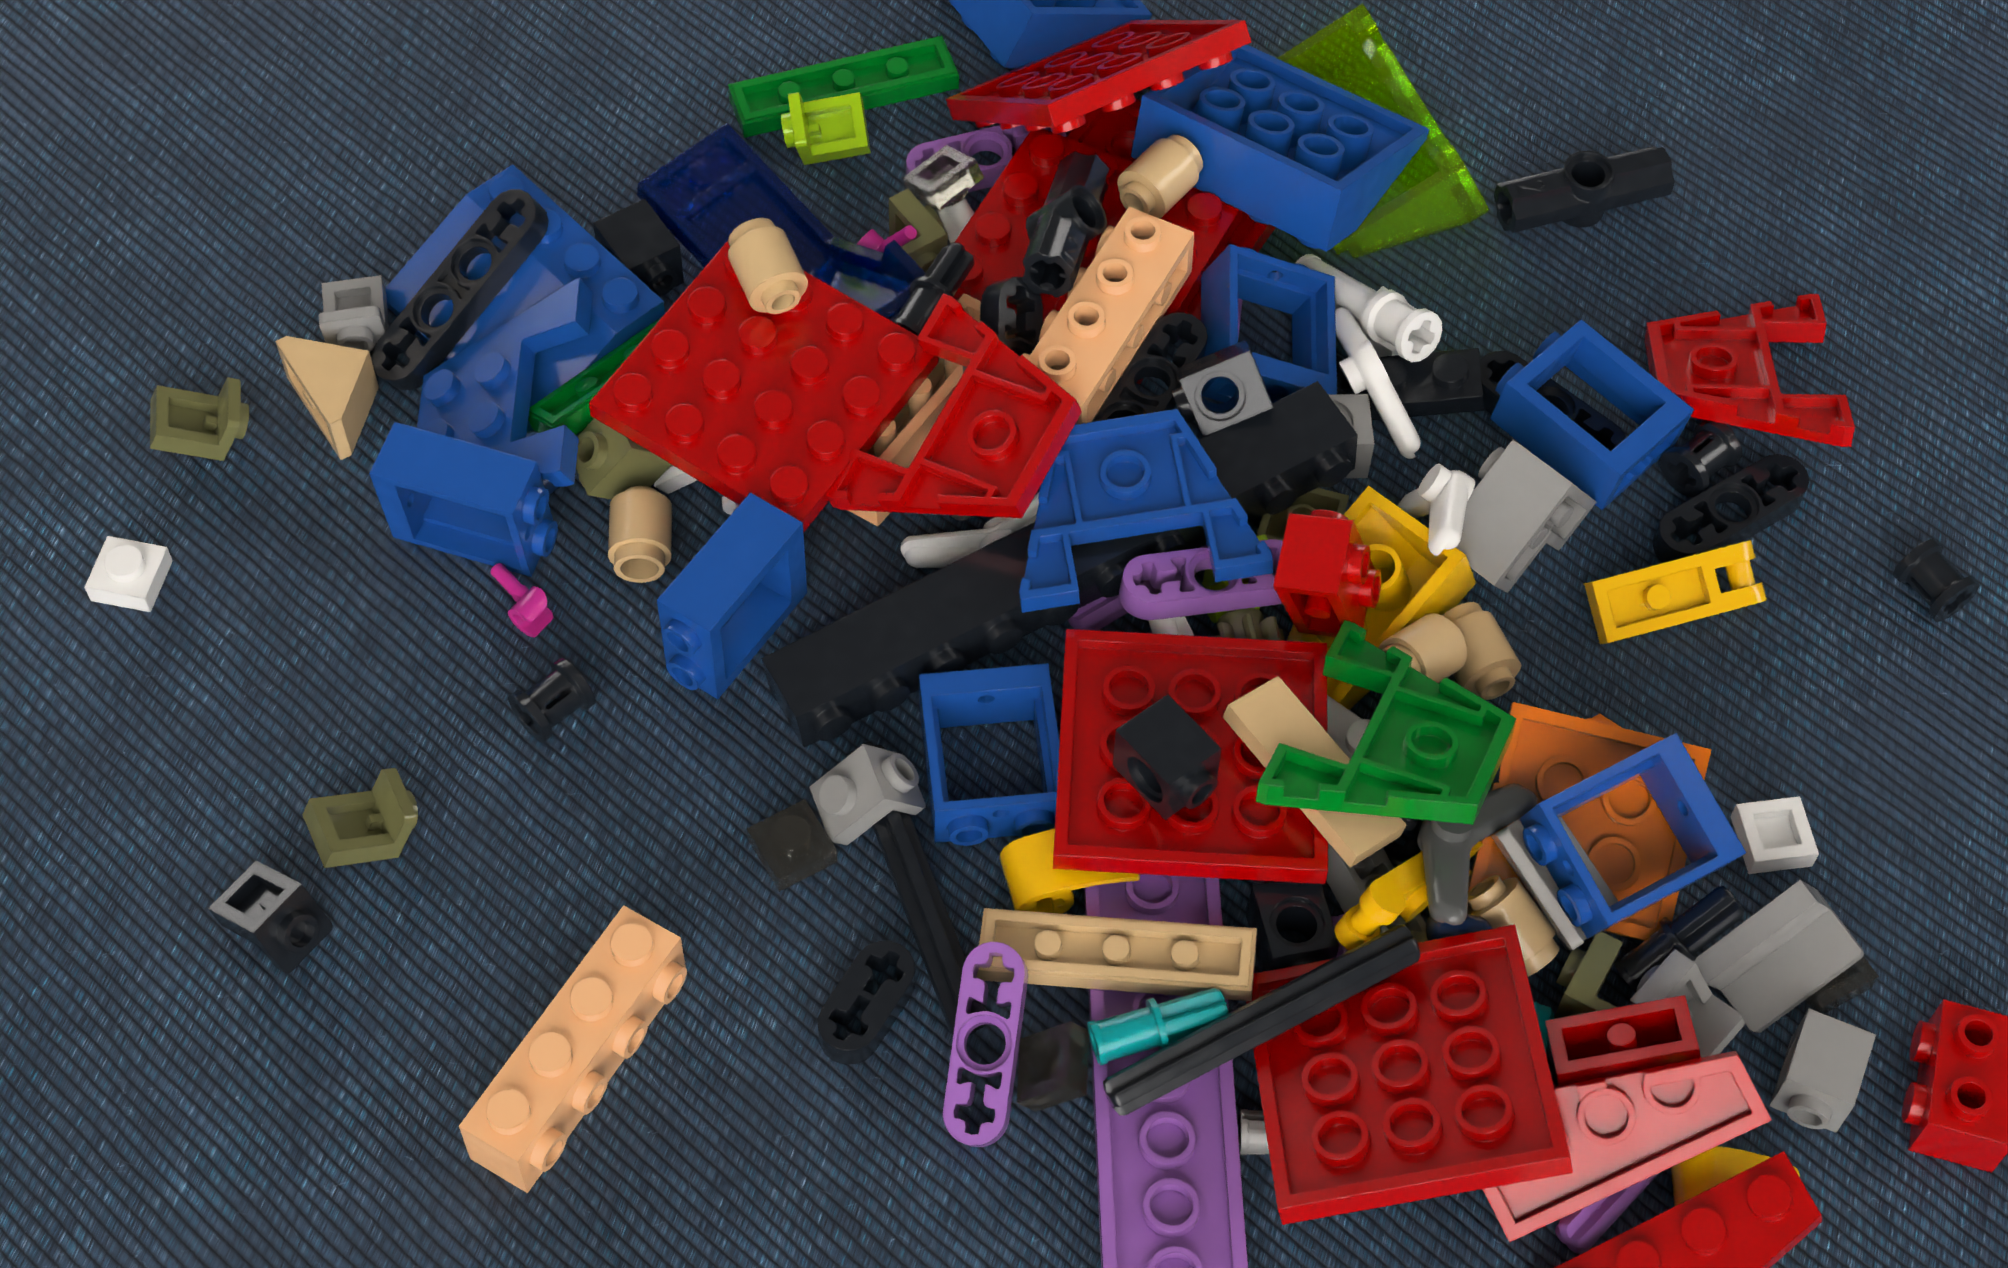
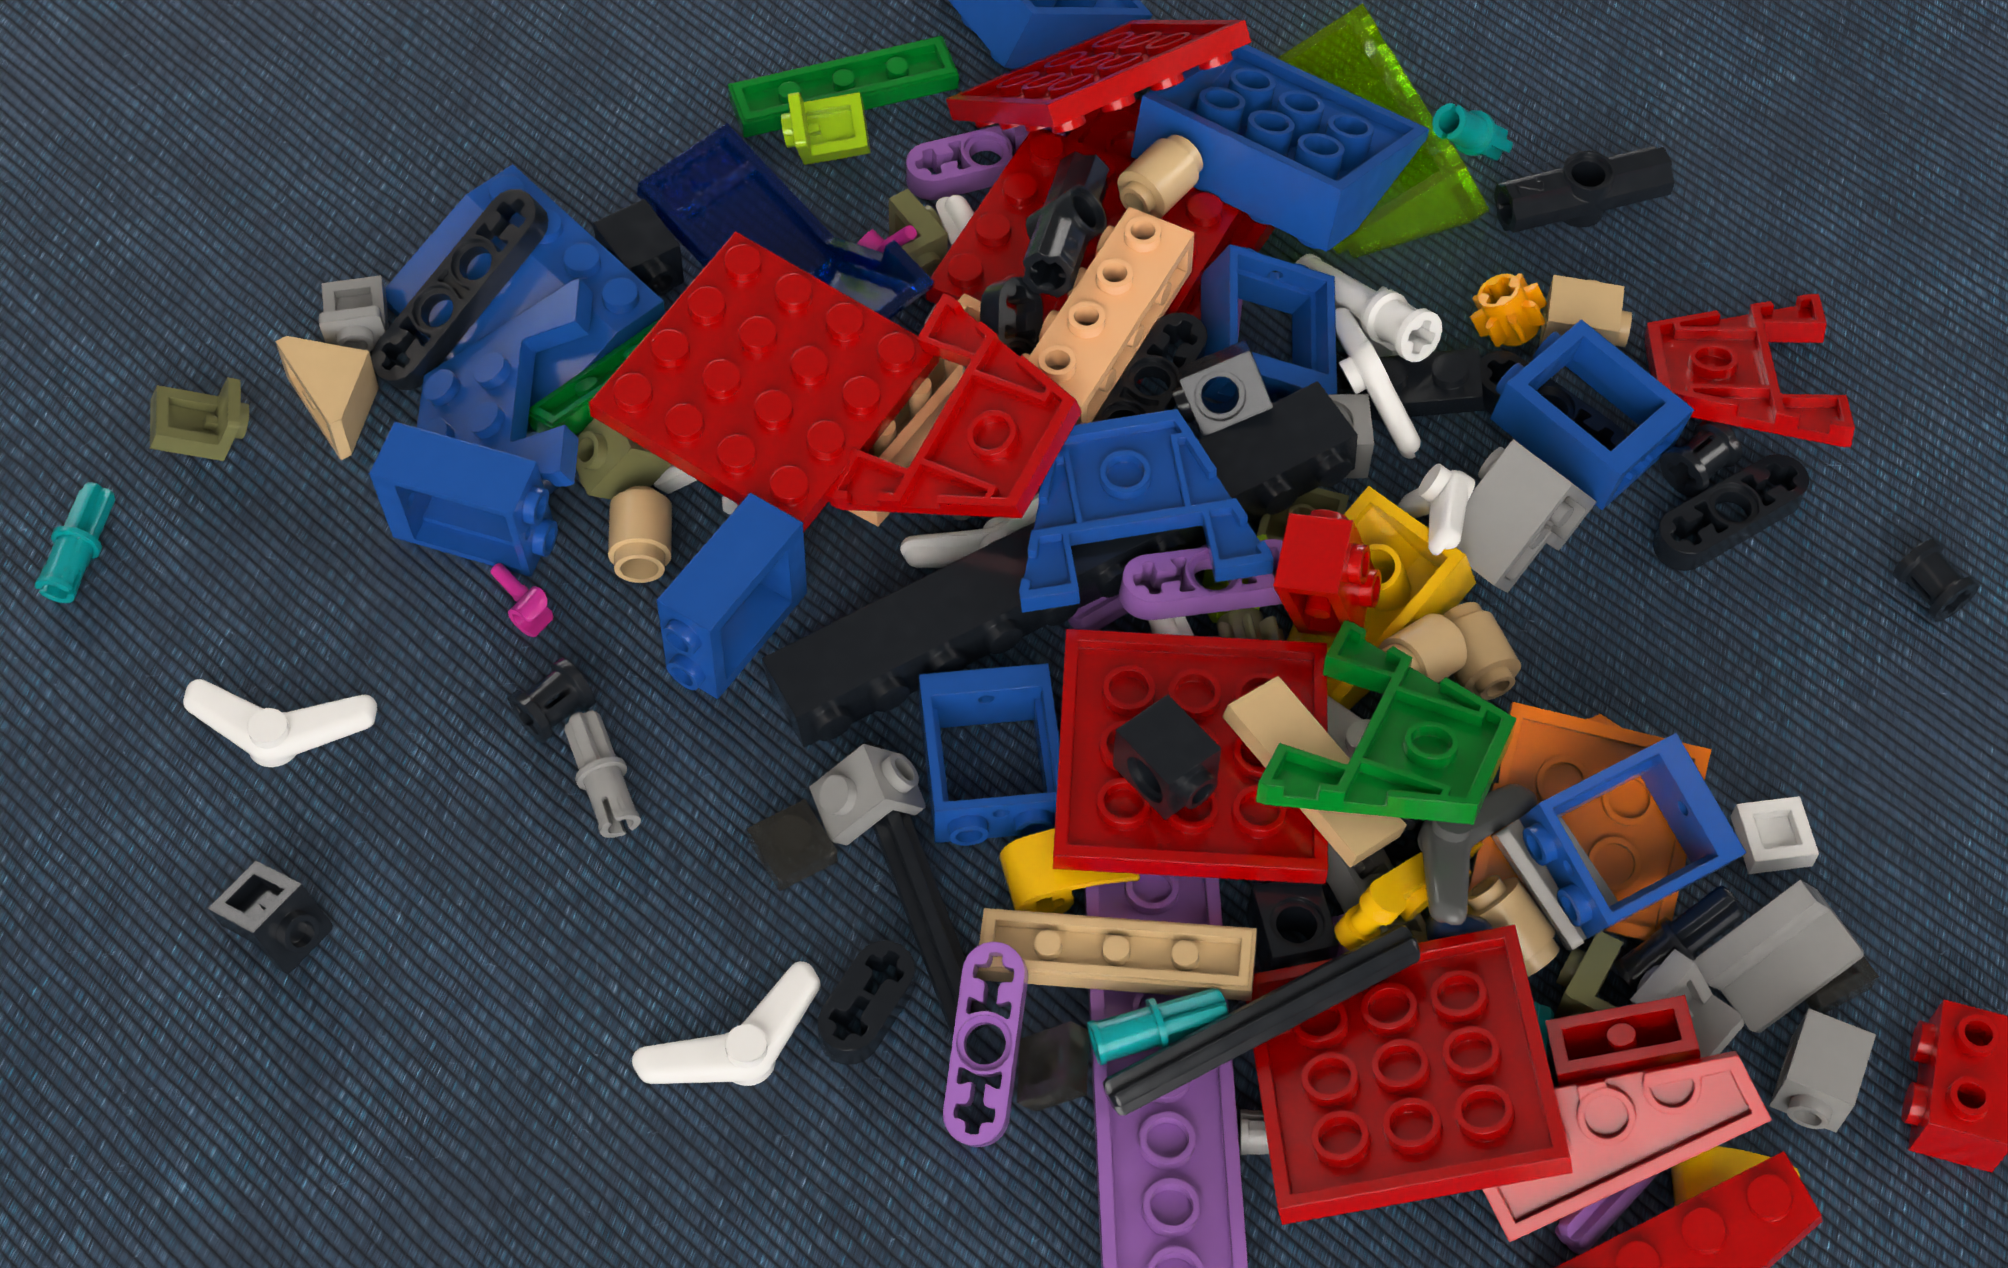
(75, 544): none -> teal axle
(128, 574): white plate -> none
(274, 735): none -> white piece
(363, 824): olive bracket -> none
(574, 1049): light nougat brick -> none
(601, 774): none -> light grey axle
(744, 1053): none -> white piece
(766, 266): tan brick -> none
(942, 277): black axle -> none
(944, 178): clear smoke plate -> none
(1471, 131): none -> teal axle
(1508, 310): none -> light orange gear
(1588, 300): none -> tan brick
(1673, 592): yellow plate -> none

